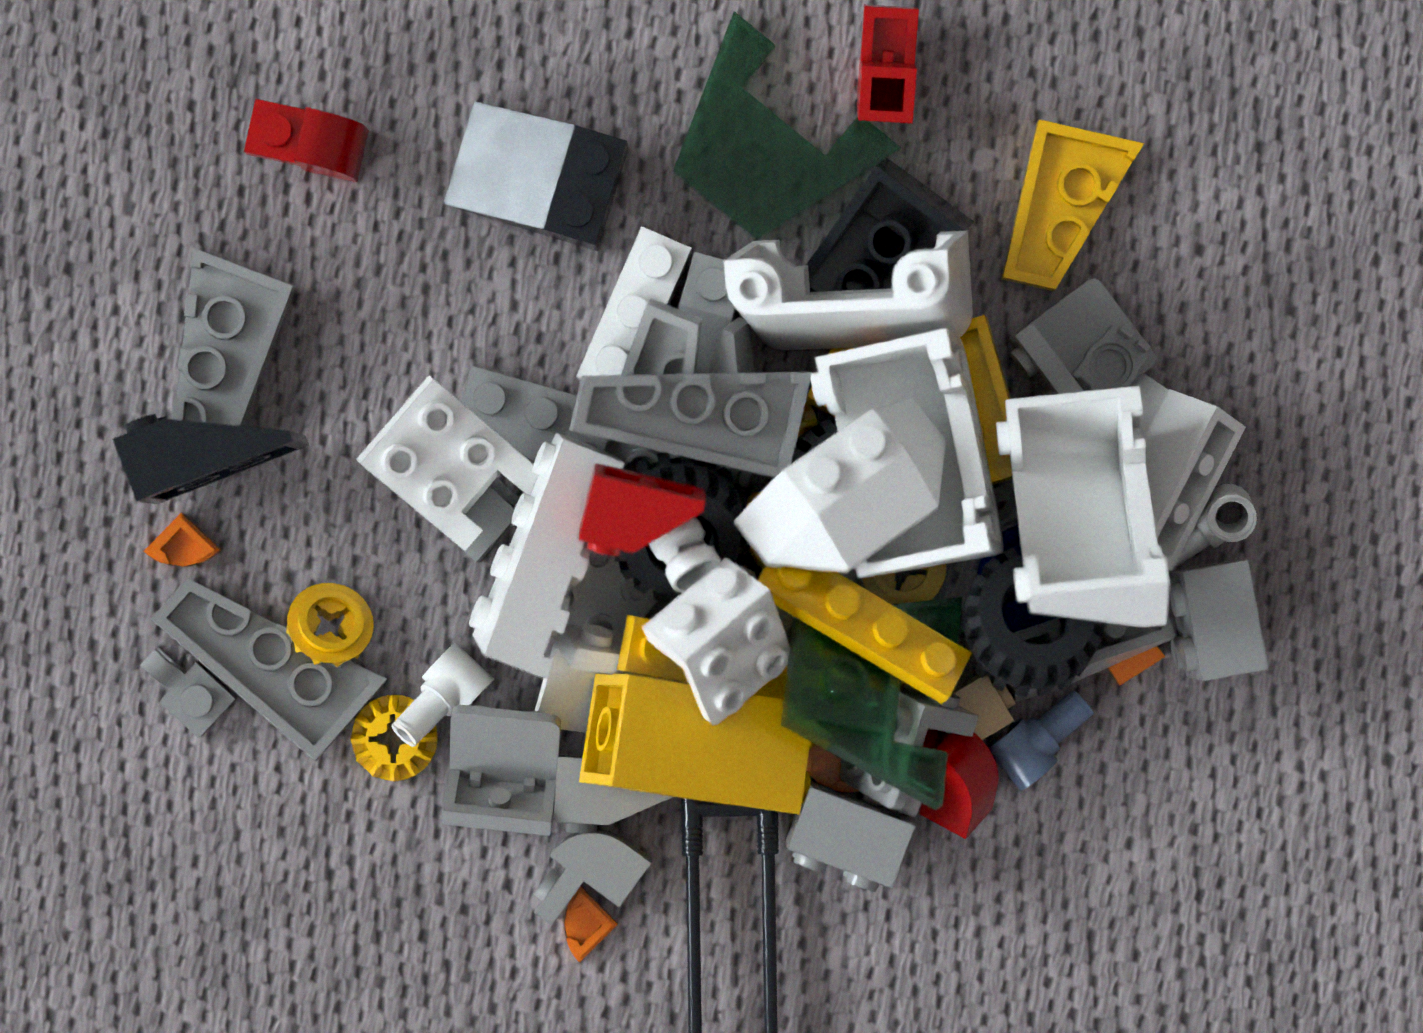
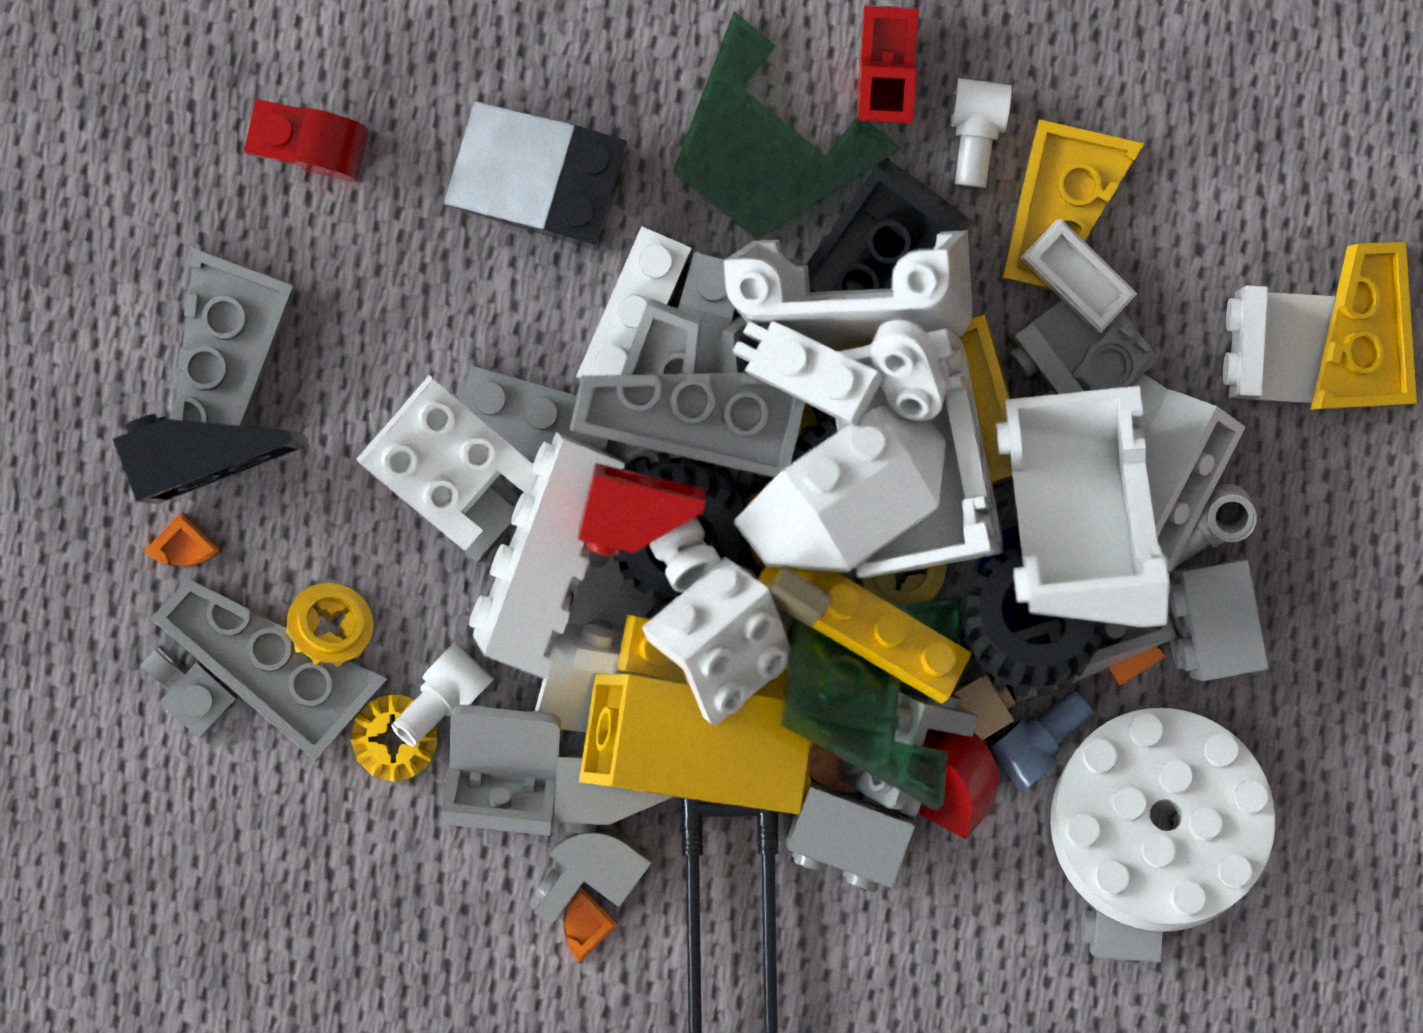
(799, 596): none -> dark tan tile
(809, 371): none -> white hinge
(915, 380): none -> white plate
(978, 117): none -> white pin
(1078, 276): none -> white tile
(1119, 941): none -> light grey brick
(1173, 765): none -> white piece
(1275, 344): none -> white bracket
(1369, 333): none -> yellow wing

